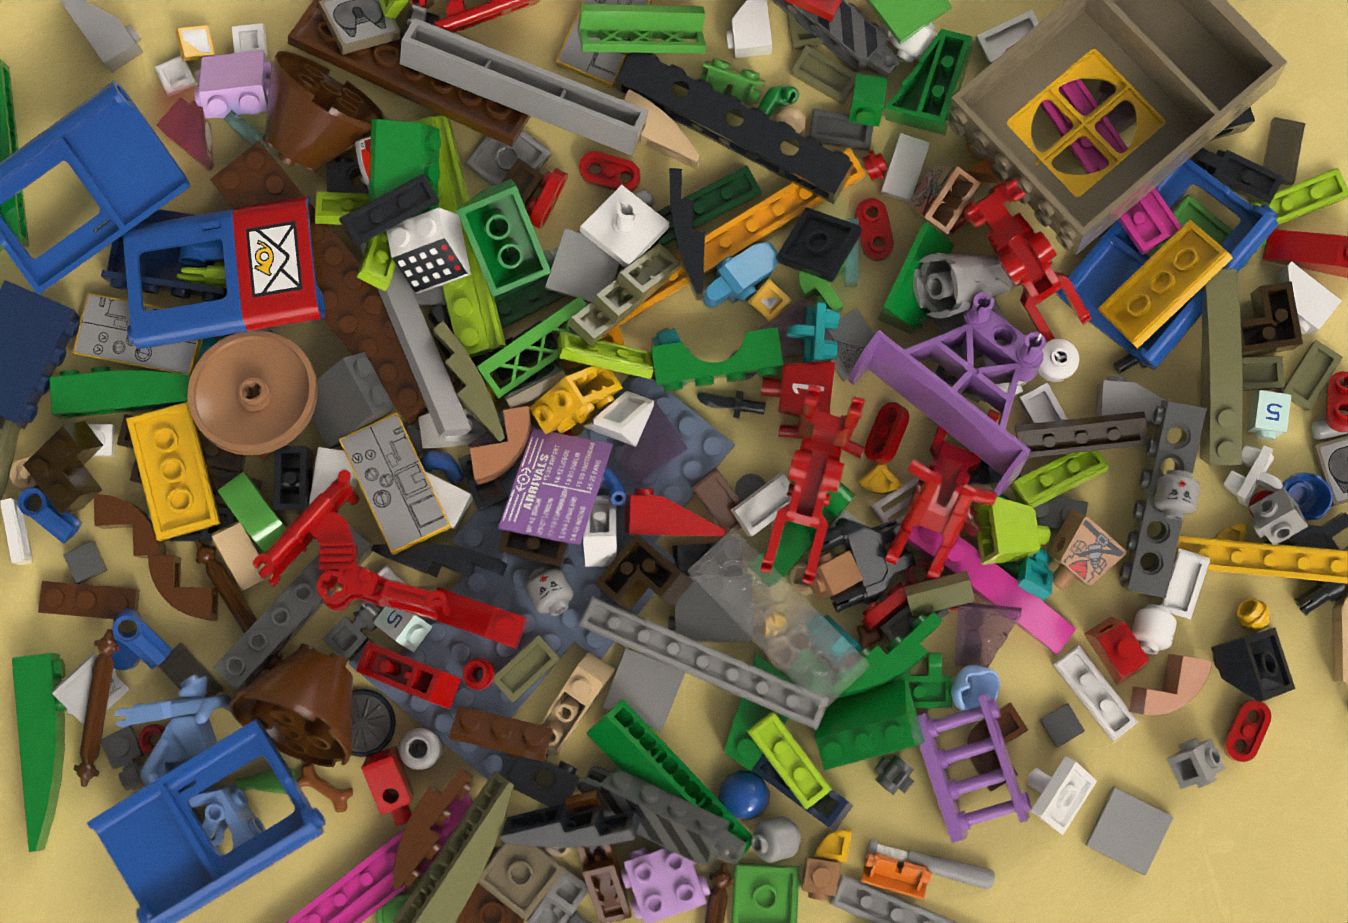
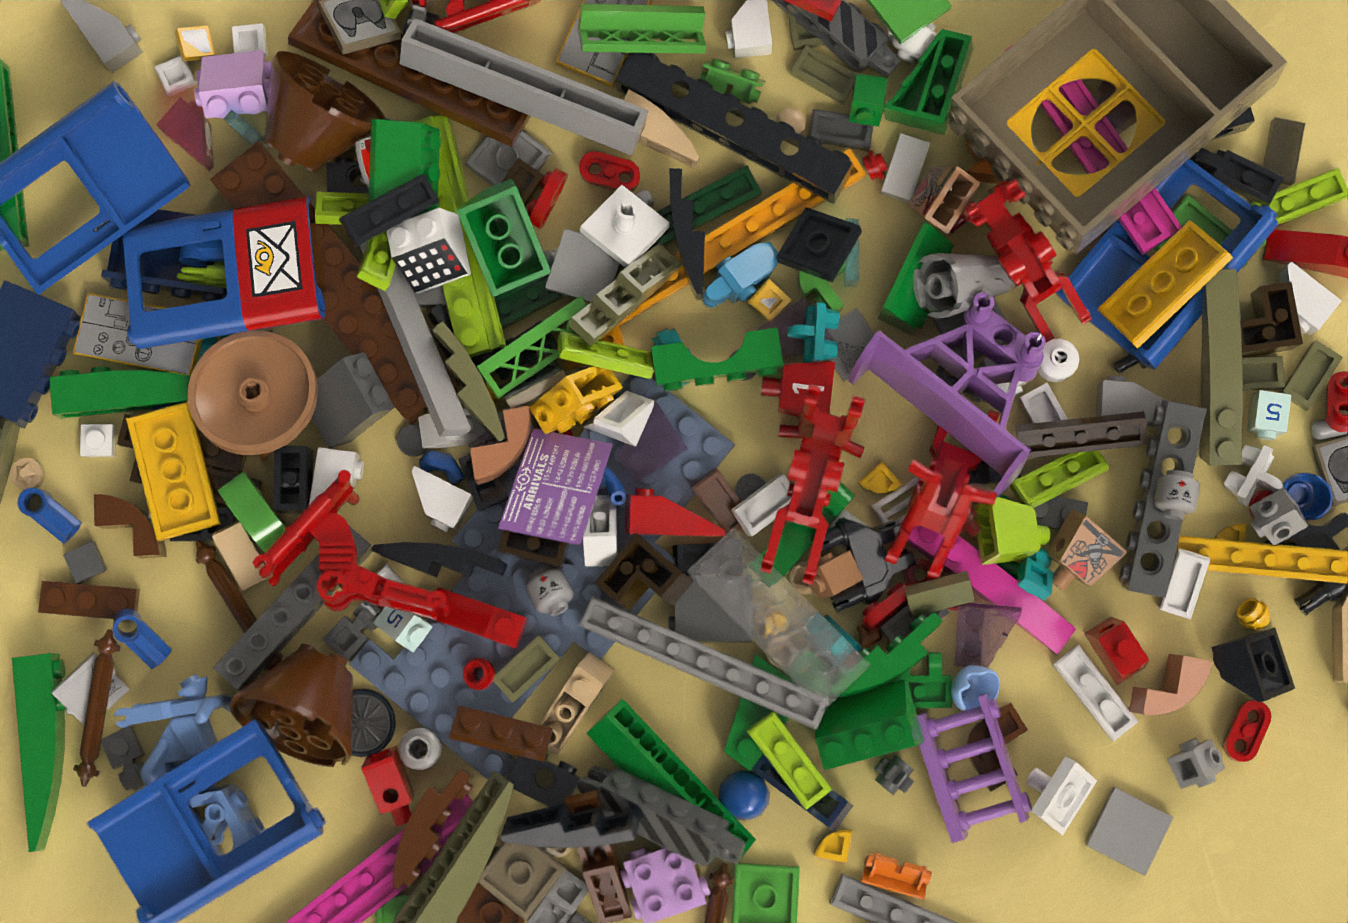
(16, 532): white tile -> none
(61, 469): dark brown brick -> none
(125, 658): blue tile -> none
(145, 736): red plate -> none
(183, 664): clear smoke tile -> none
(192, 601): reddish brown brick -> none
(263, 781): bright green cone -> none
(337, 796): dark orange piece -> none
(394, 483): light grey tile -> none
(408, 675): red slope -> none
(645, 686): light grey tile -> none
(737, 404): black piece -> none
(776, 839): light grey head -> none
(778, 97): green arm -> none
(820, 877): medium nougat brick -> none
(875, 229): red plate -> none
(886, 433): red plate -> none
(946, 868): light grey piece -> none
(998, 39): white tile -> none
(1062, 725): dark grey tile -> none
(1154, 628): white head -> none

